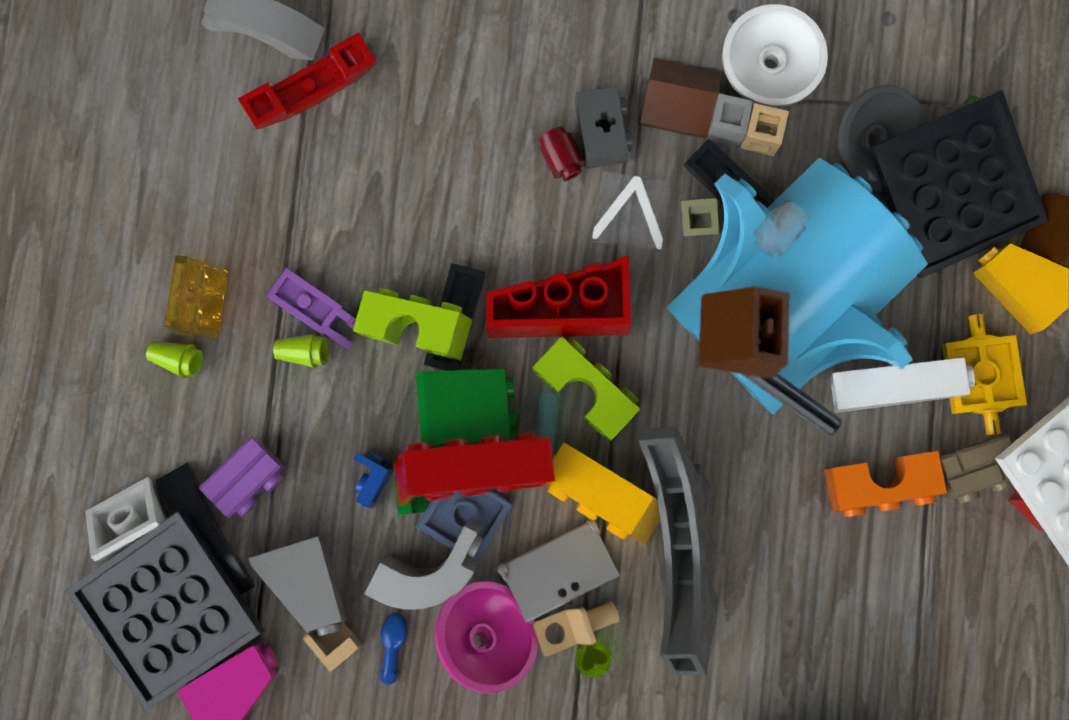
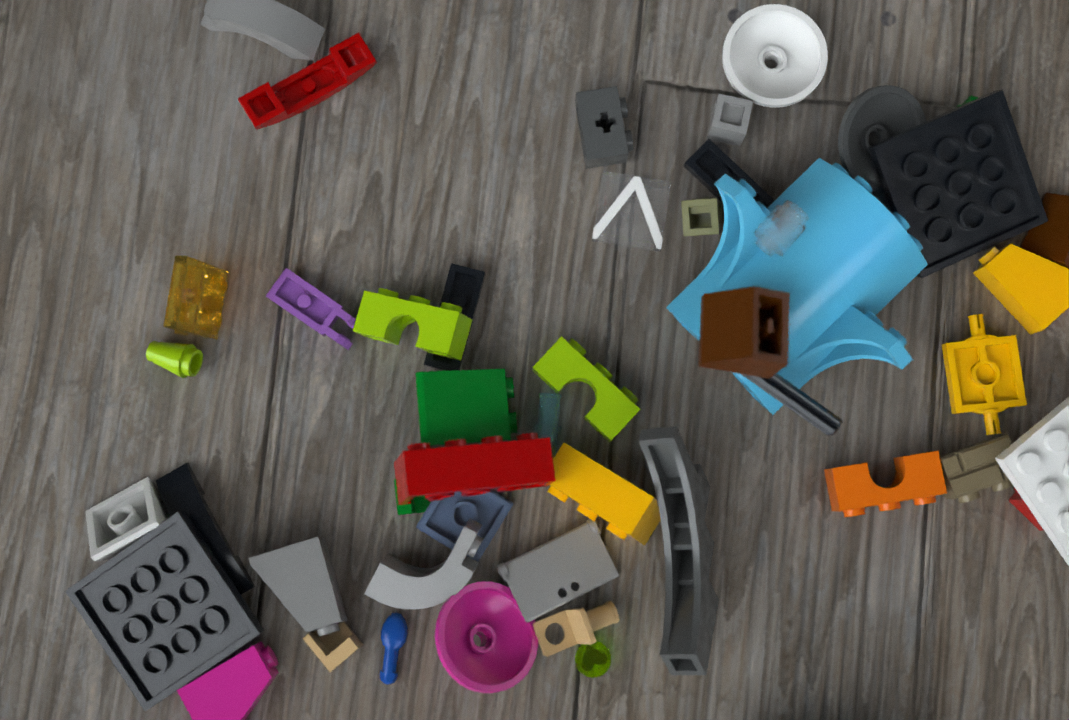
(243, 478): medium lavender brick -> none
(303, 350): lime cone -> none
(372, 485): blue bracket -> none
(561, 154): dark red brick -> none
(564, 305): red wedge -> none
(680, 98): reddish brown slope -> none
(765, 129): tan brick -> none
(895, 386): white slope -> none

